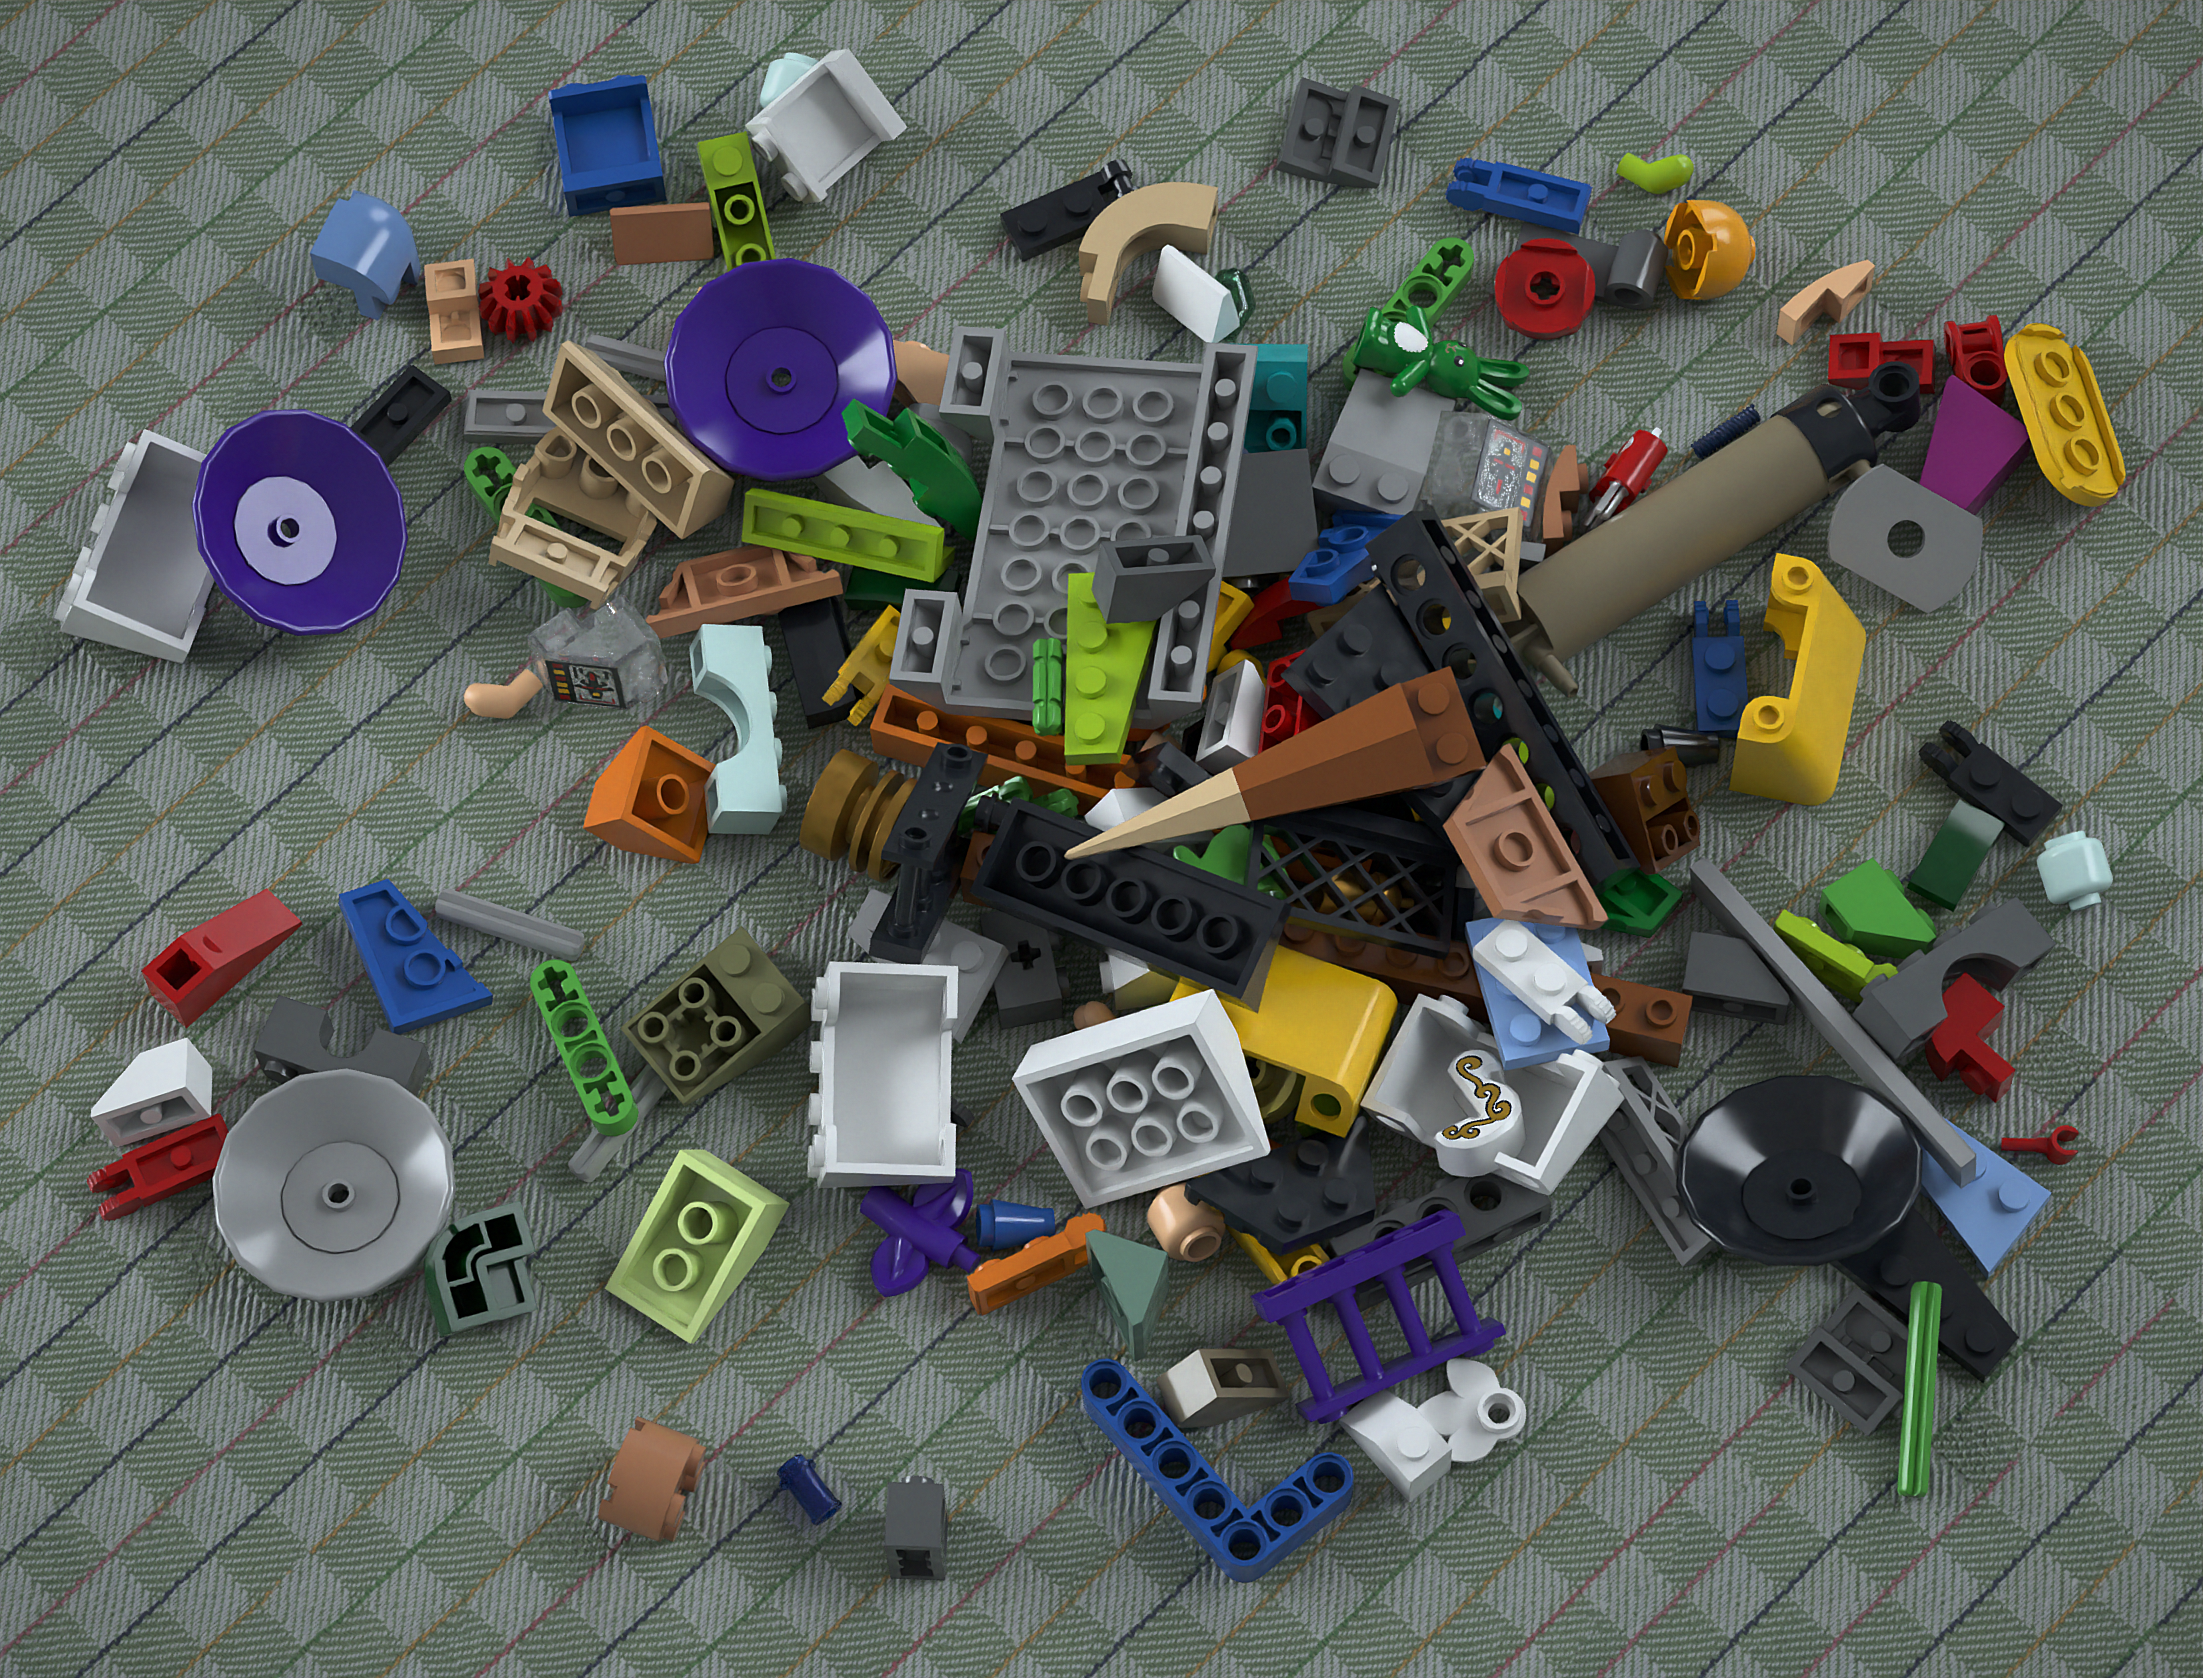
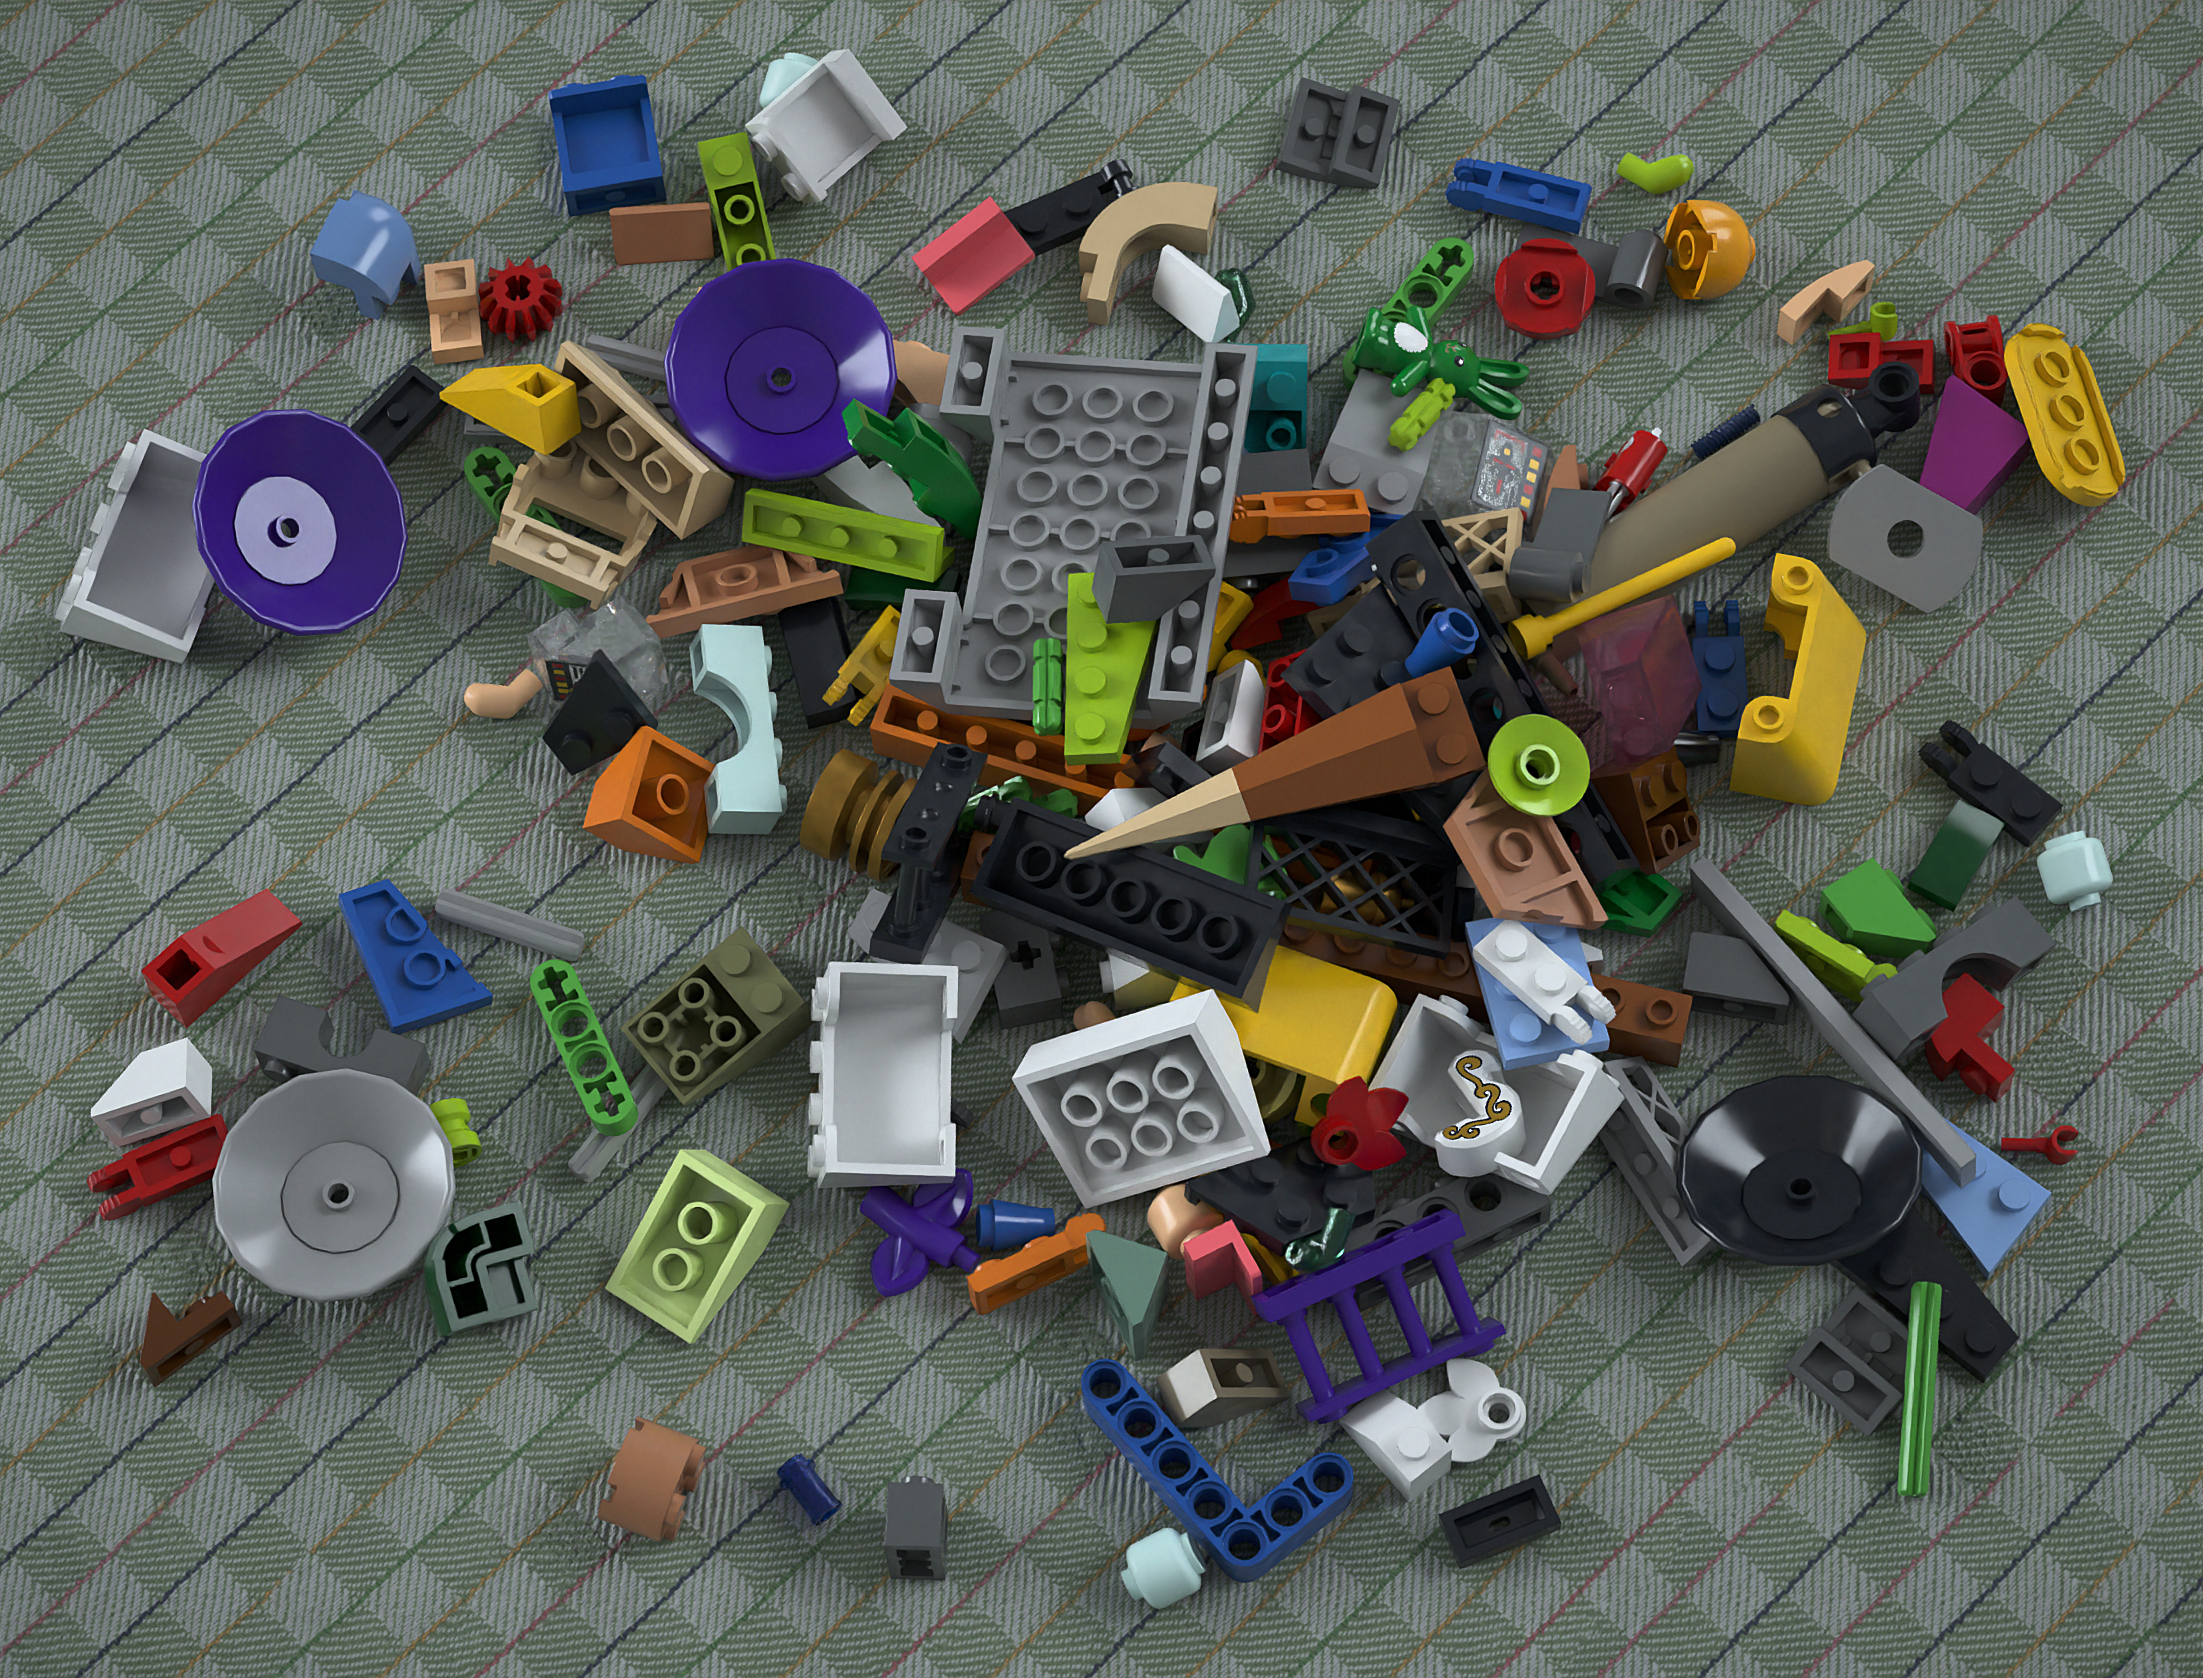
(174, 1344): none -> reddish brown slope
(454, 1120): none -> lime wheel
(520, 402): none -> yellow slope
(596, 717): none -> black wing
(974, 256): none -> coral panel
(1163, 1568): none -> light aqua head
(1219, 1260): none -> coral panel
(1299, 513): none -> orange hinge
(1323, 1248): none -> clear green arm
(1365, 1123): none -> red plate
(1421, 414): none -> lime axle
(1444, 642): none -> blue cone
(1522, 1505): none -> black piece
(1533, 634): none -> yellow piece
(1552, 751): none -> lime dish
(1563, 548): none -> dark grey door
(1641, 676): none -> clear pink slope
(1881, 320): none -> lime hand

